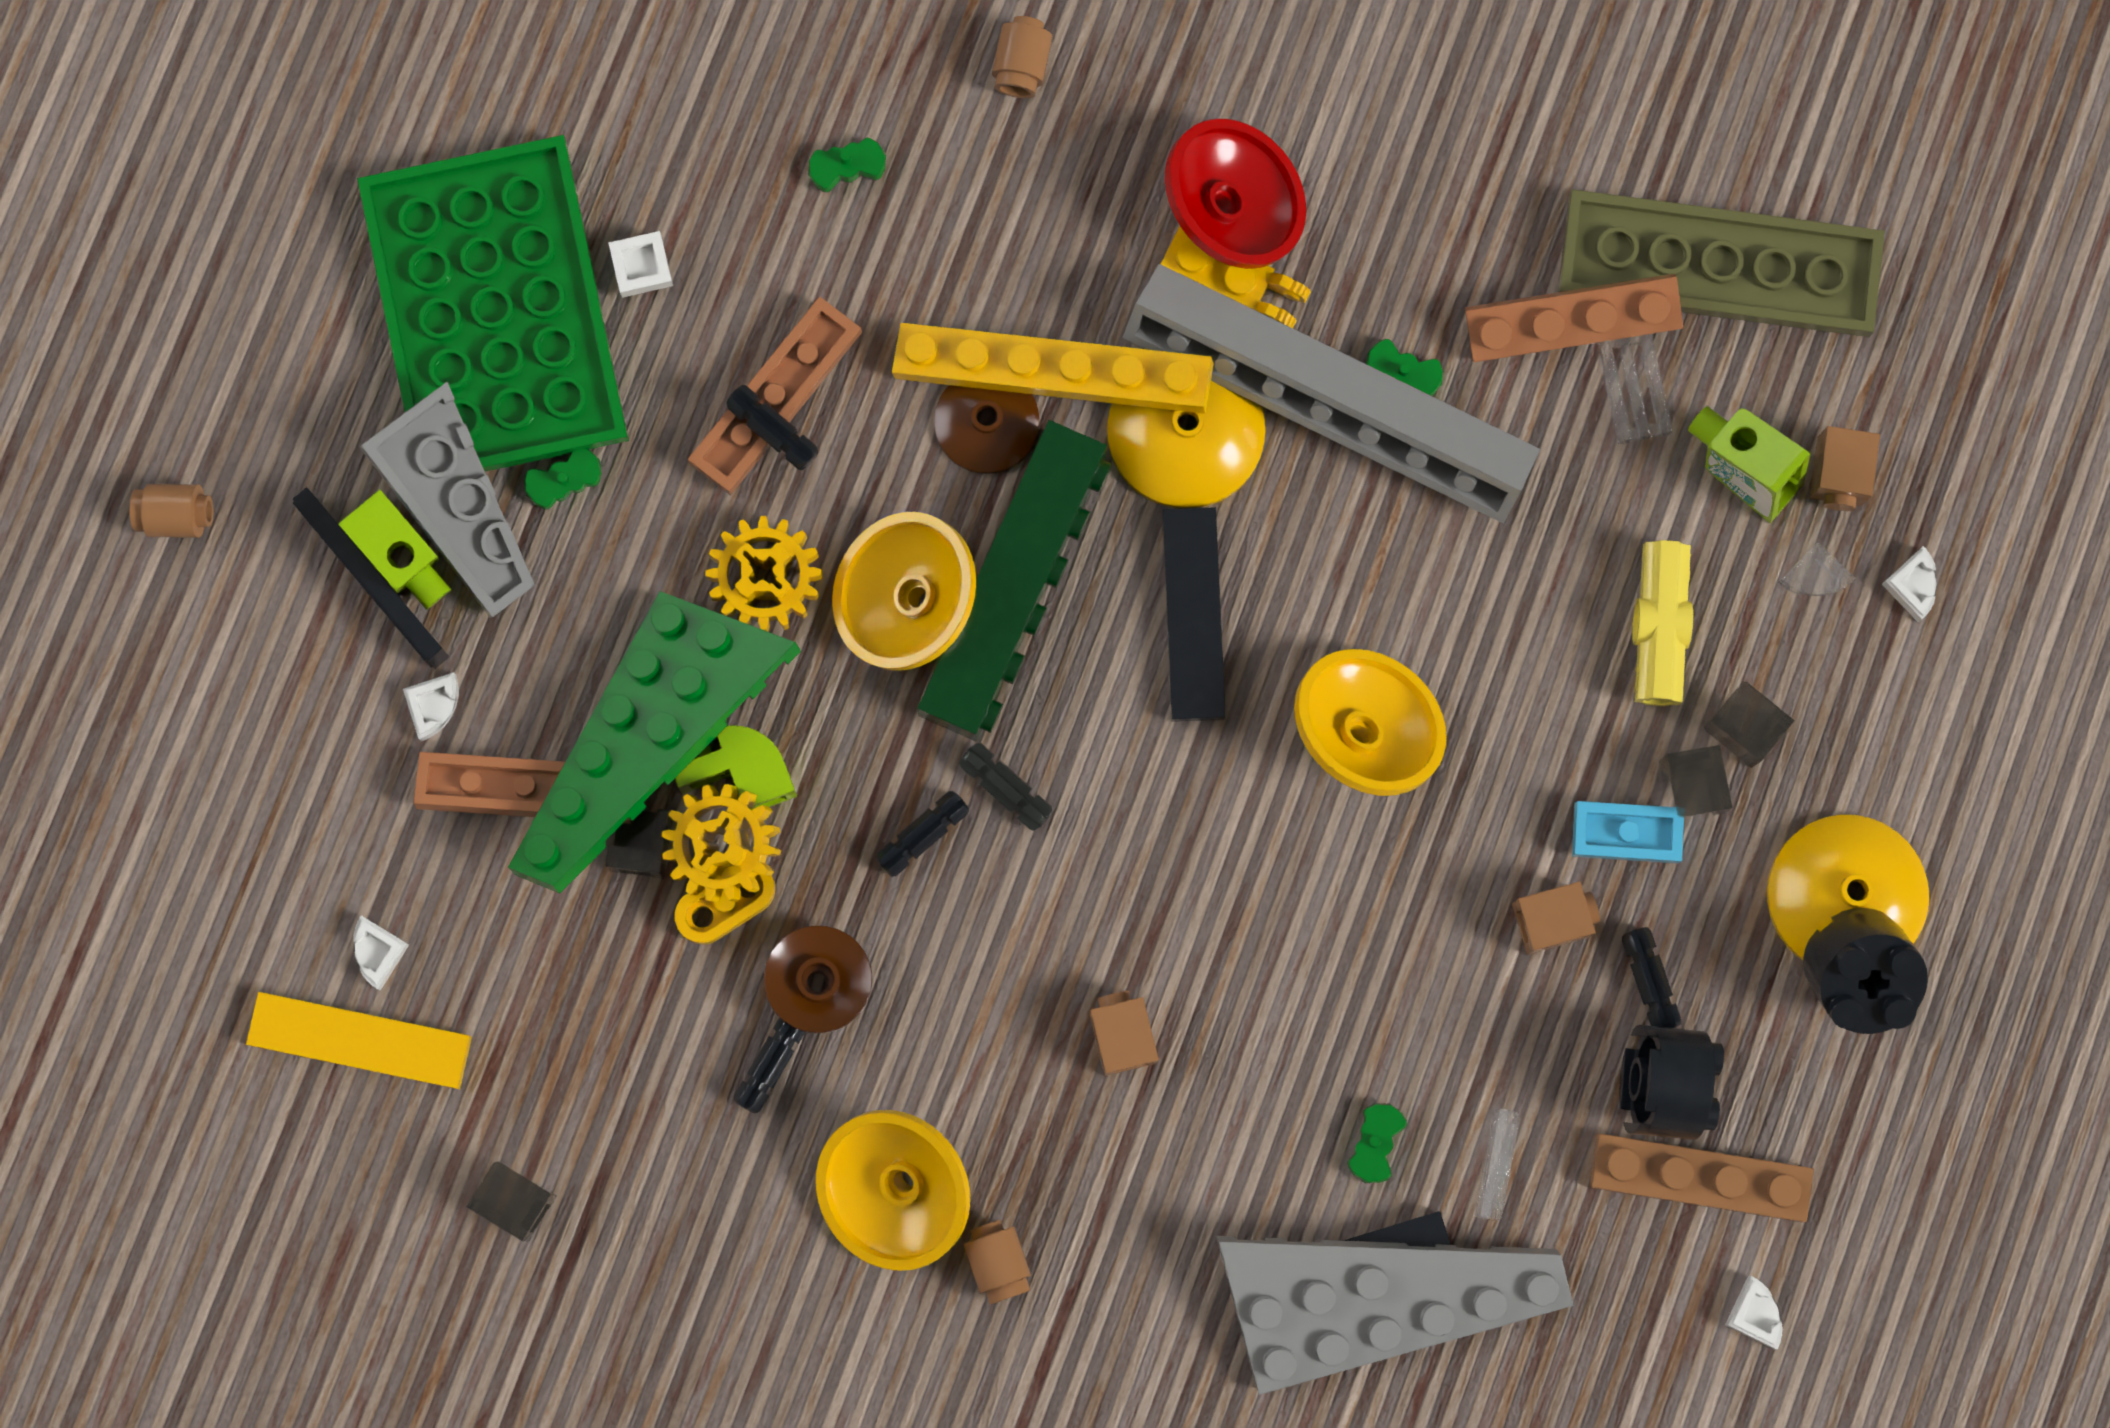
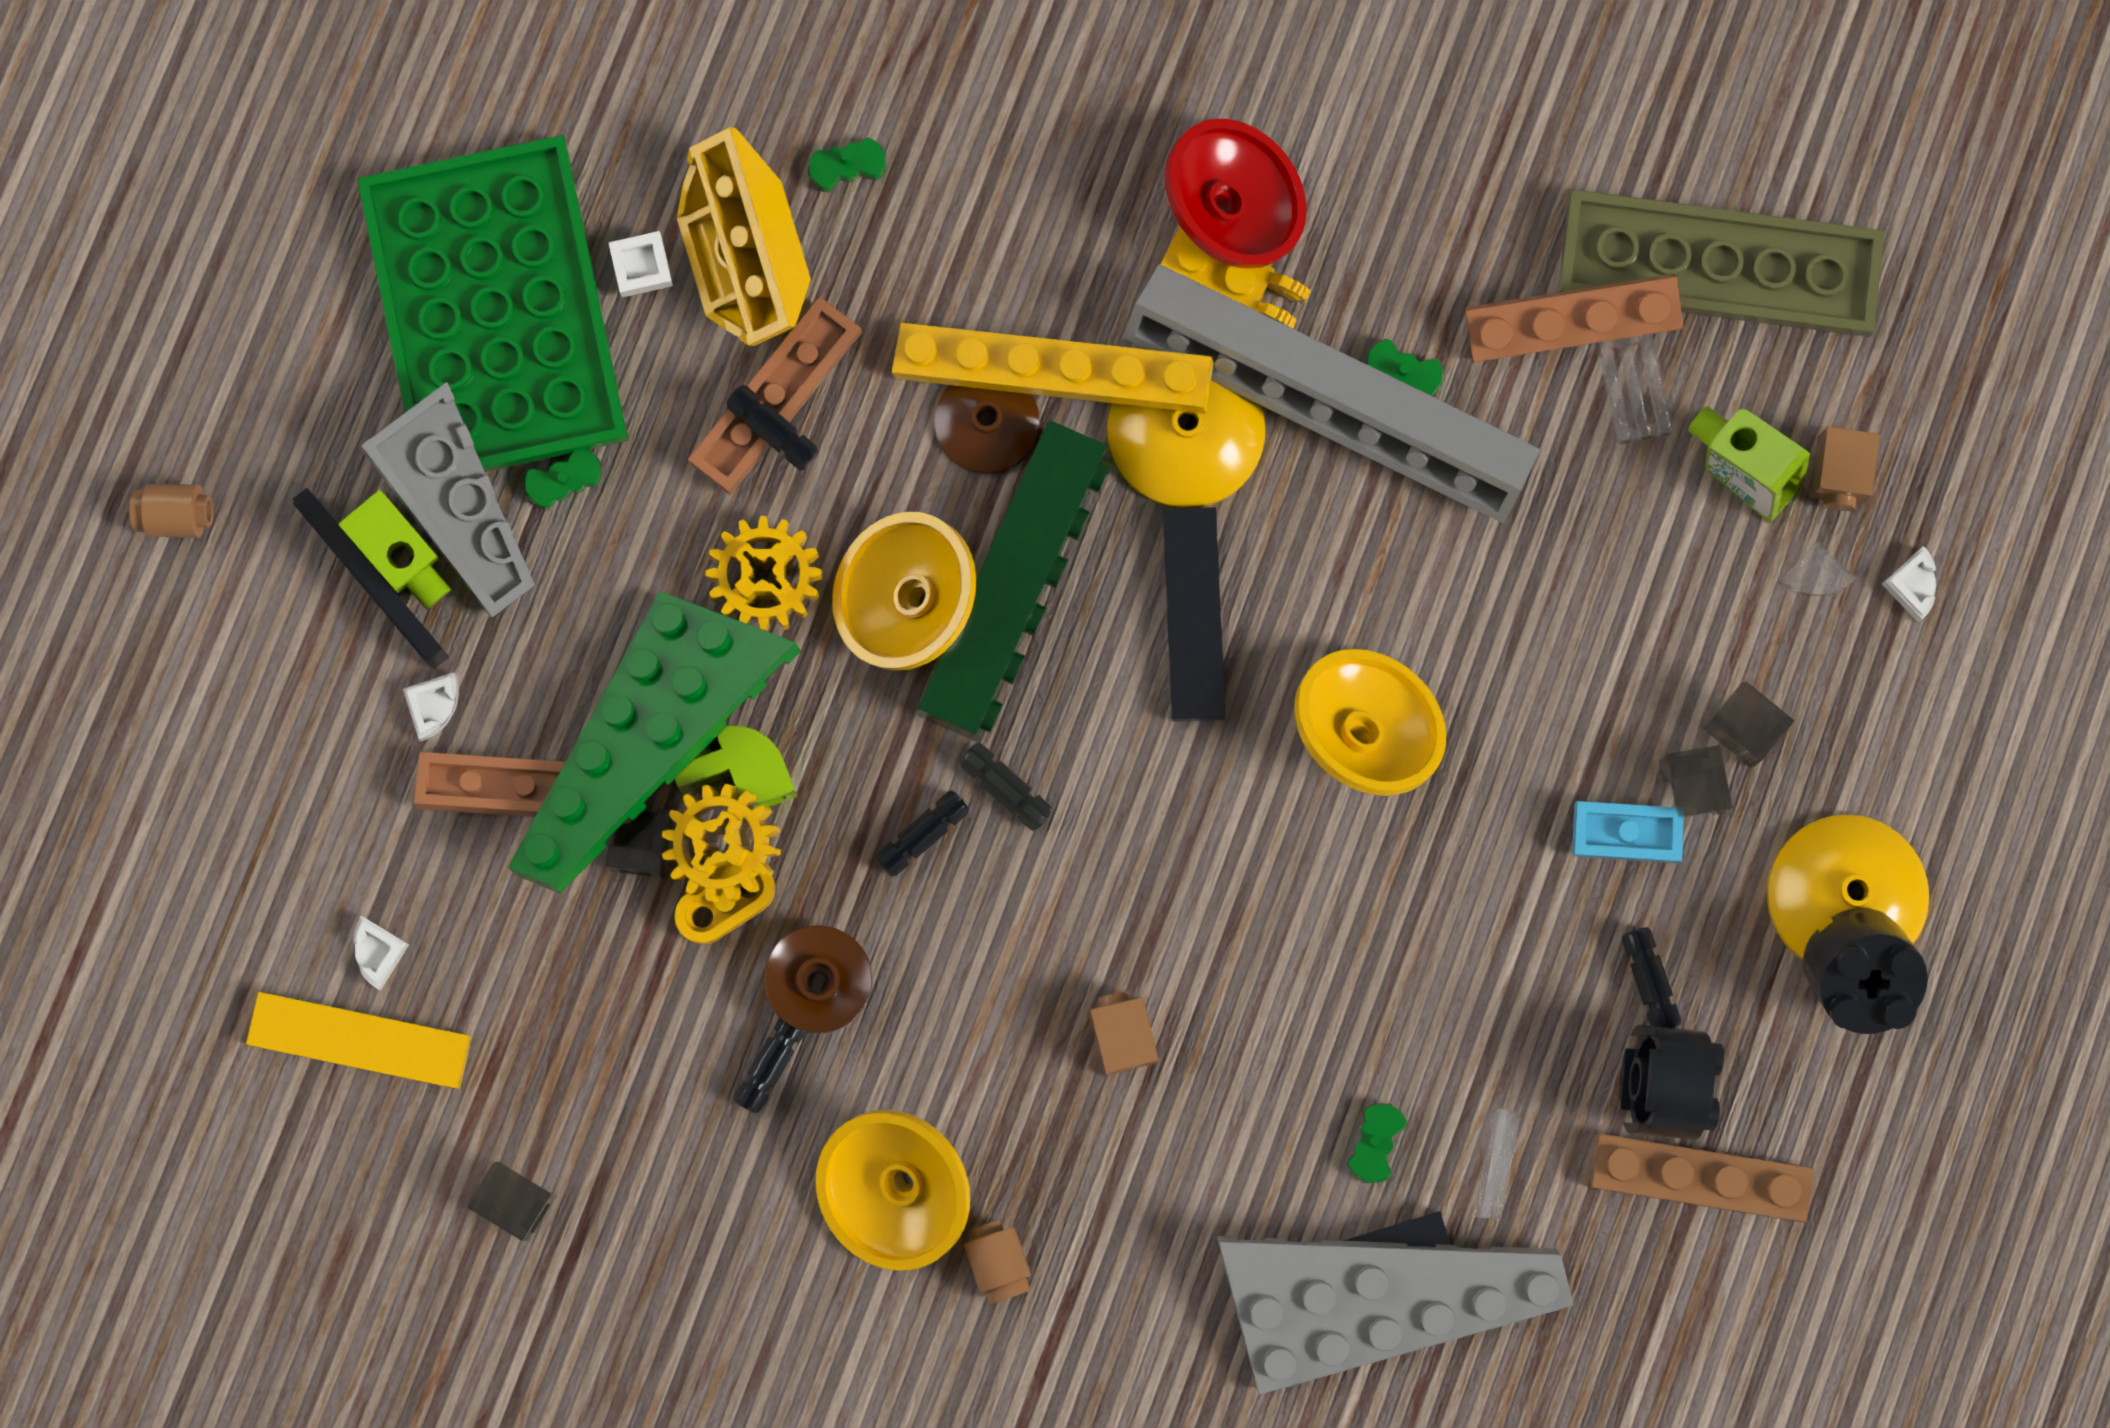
(741, 239): none -> yellow wedge
(1021, 57): medium nougat brick -> none
(1556, 917): medium nougat brick -> none
(1662, 623): light yellow piece -> none
(1757, 1314): white tile -> none

